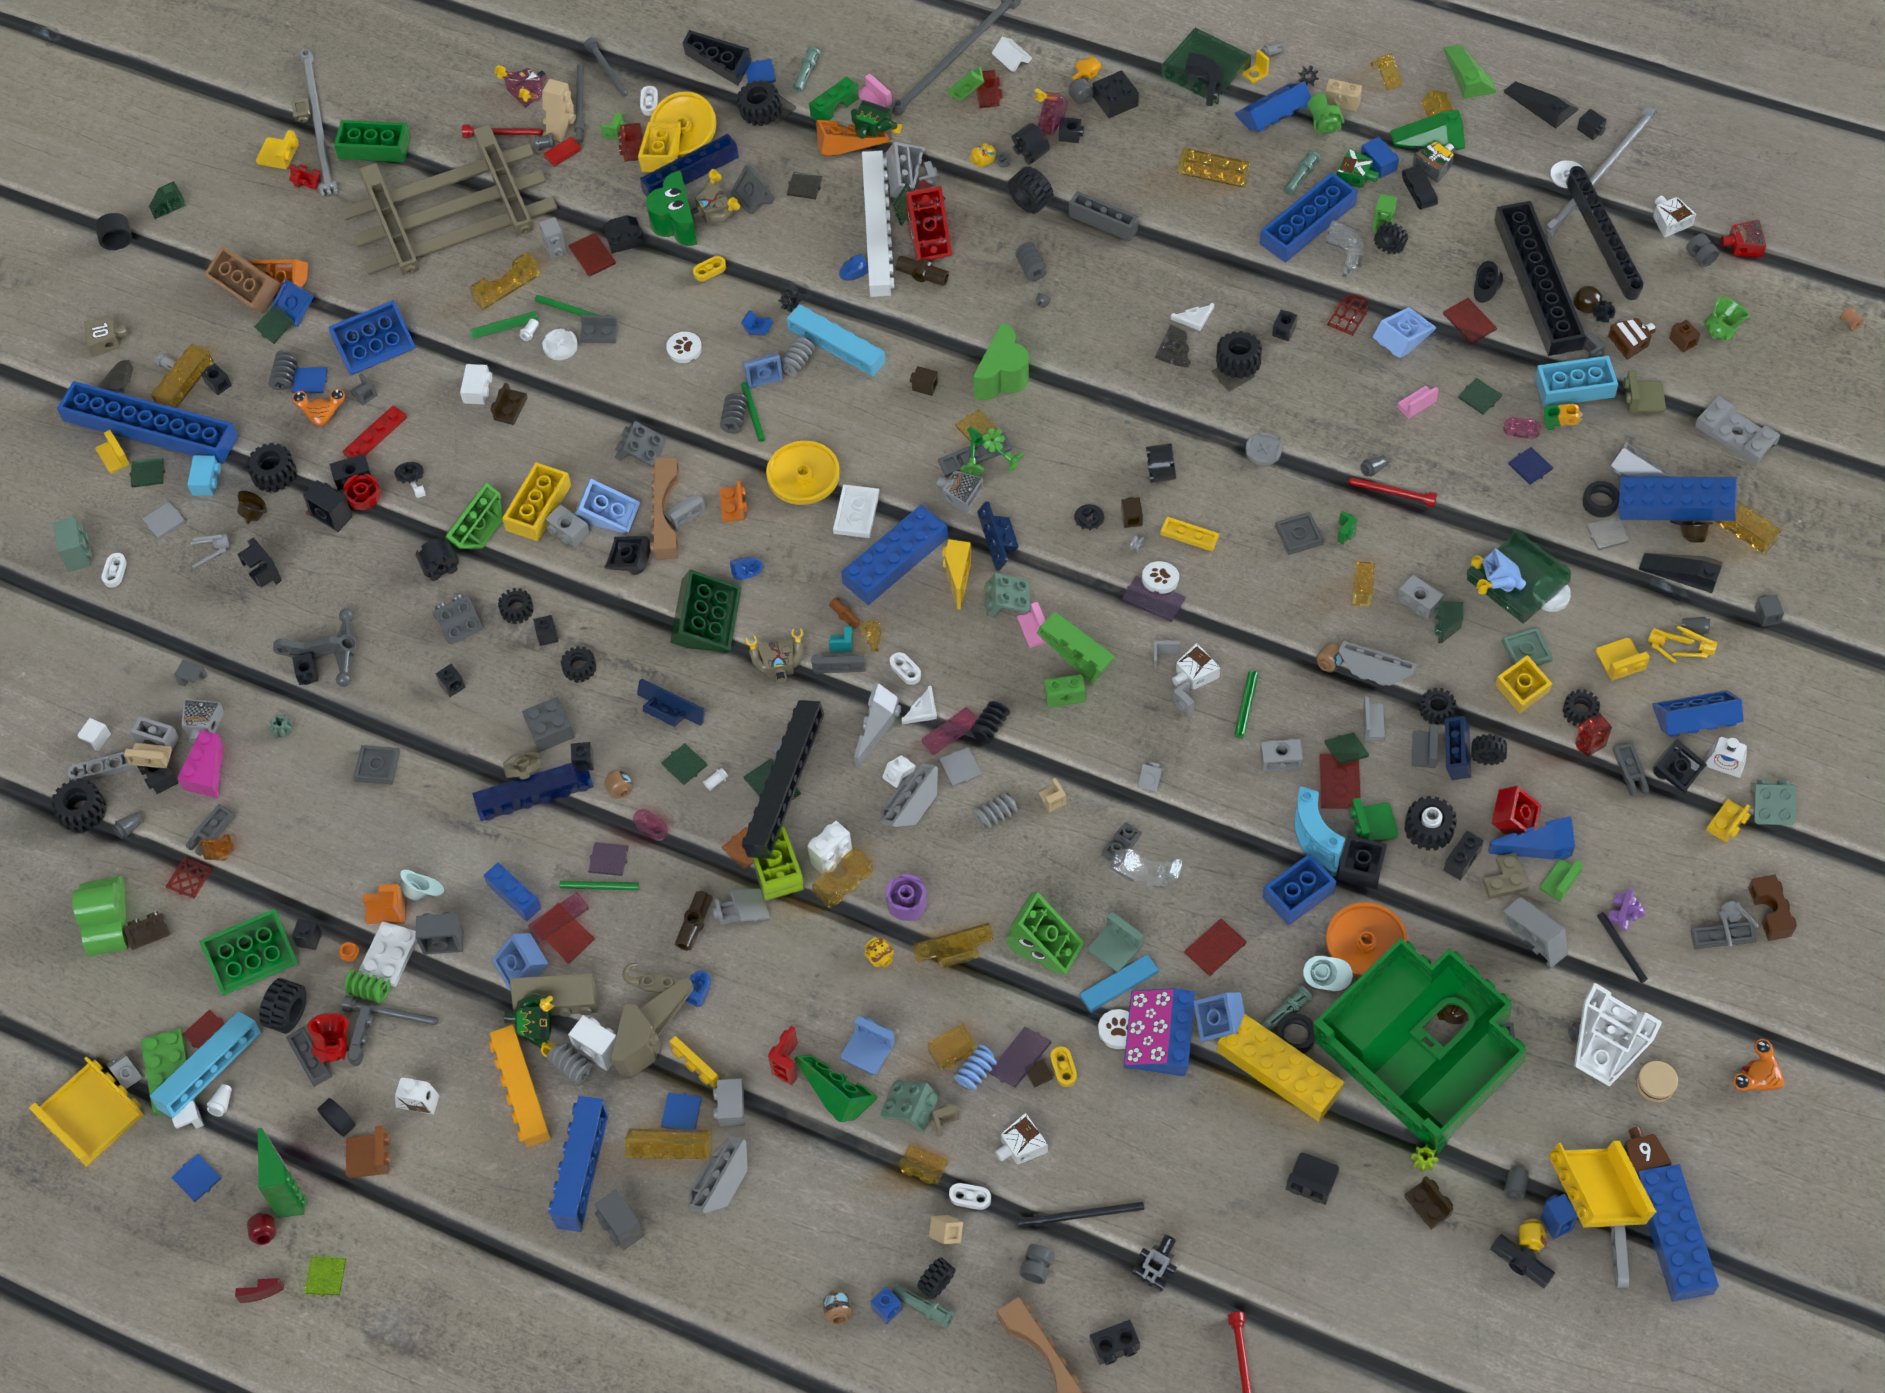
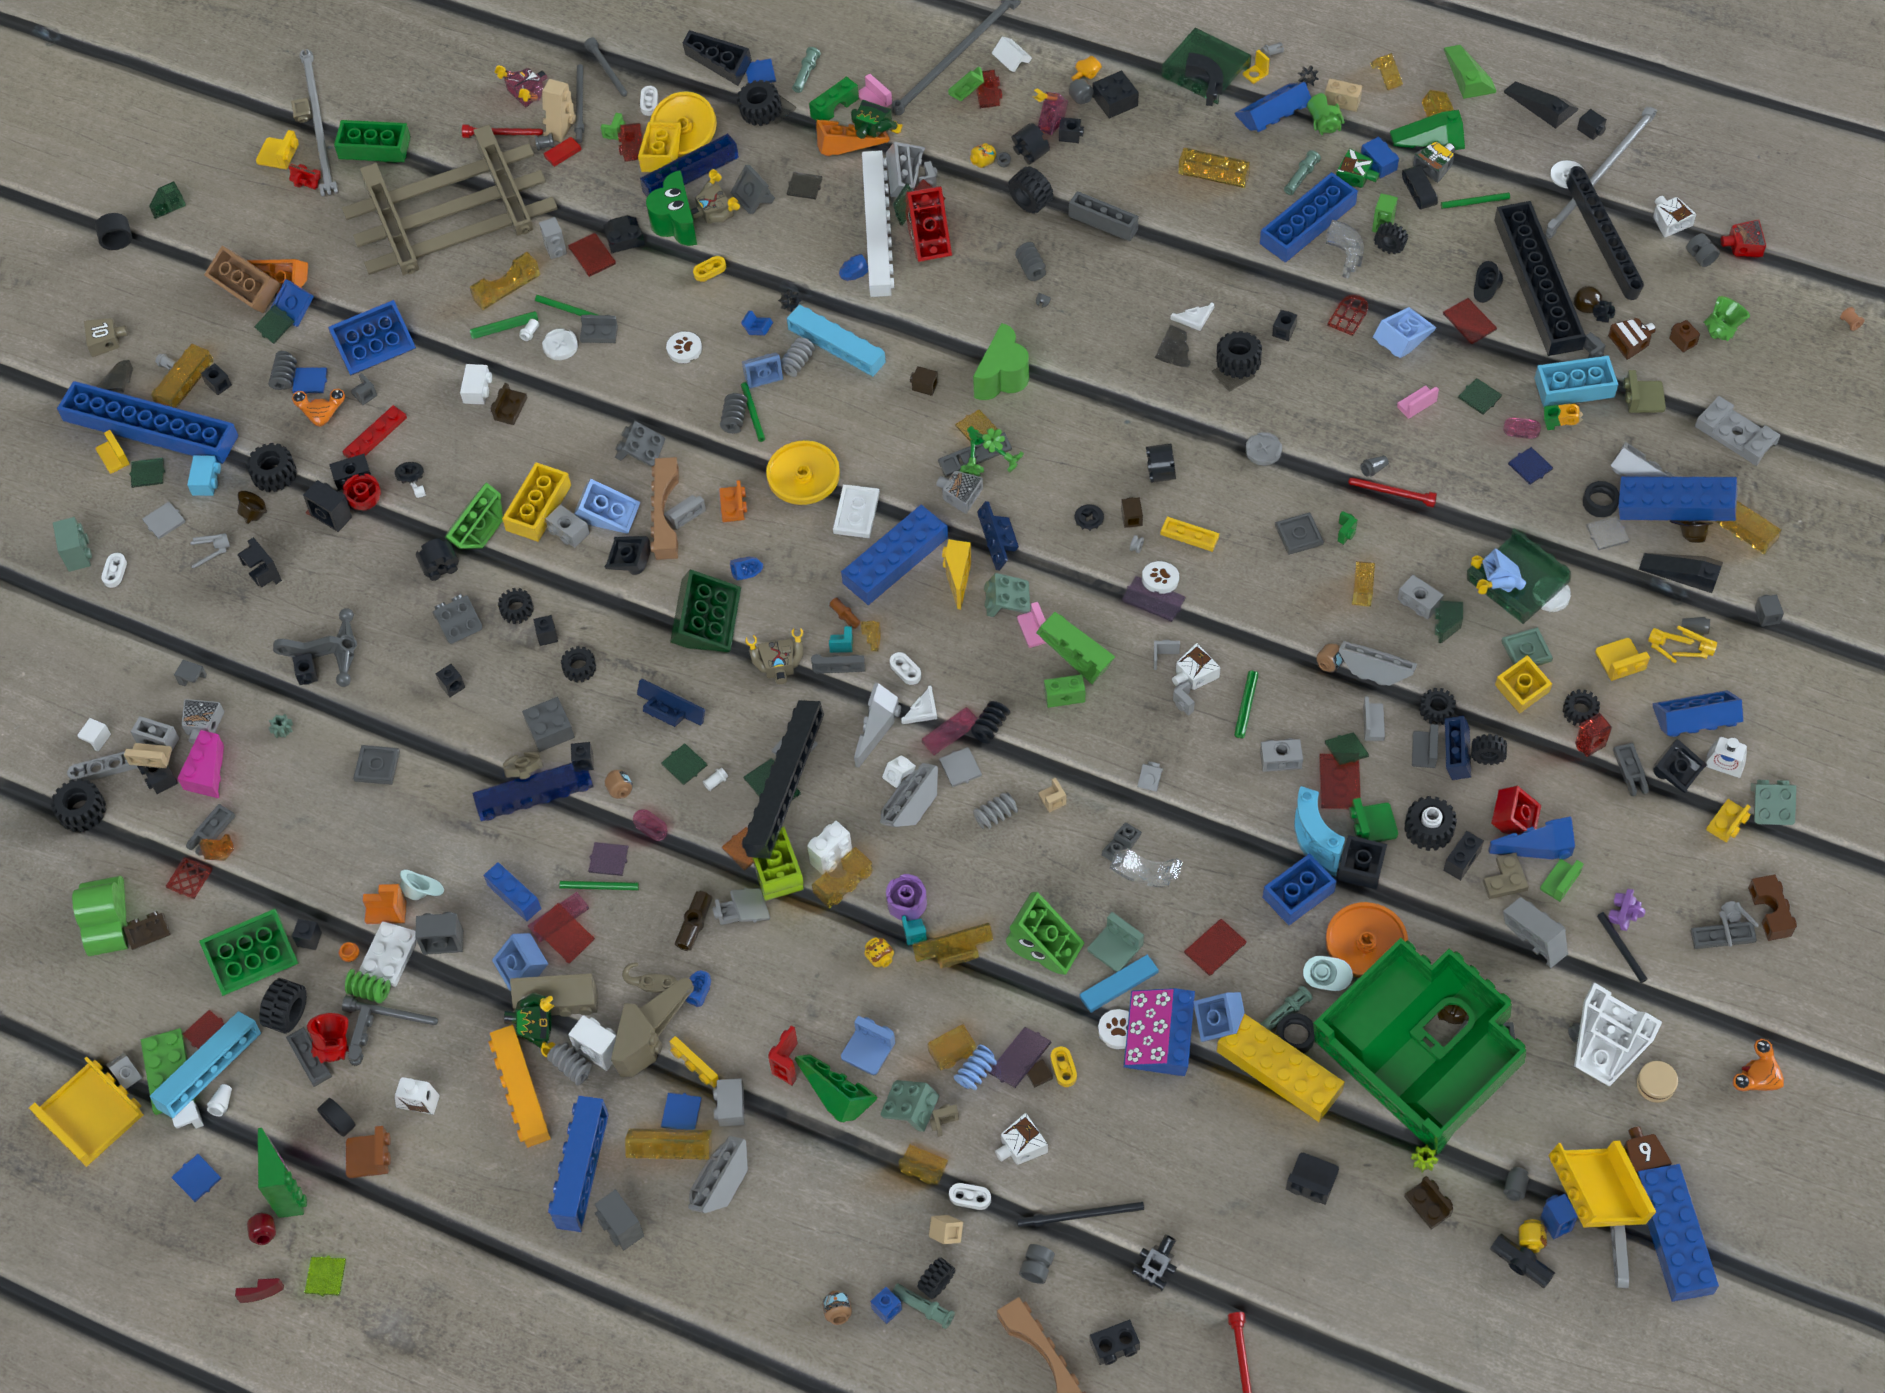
(127, 825): dark grey cone -> none
(914, 930): none -> teal panel
(922, 270): dark brown piece -> none
(1475, 200): none -> green bar

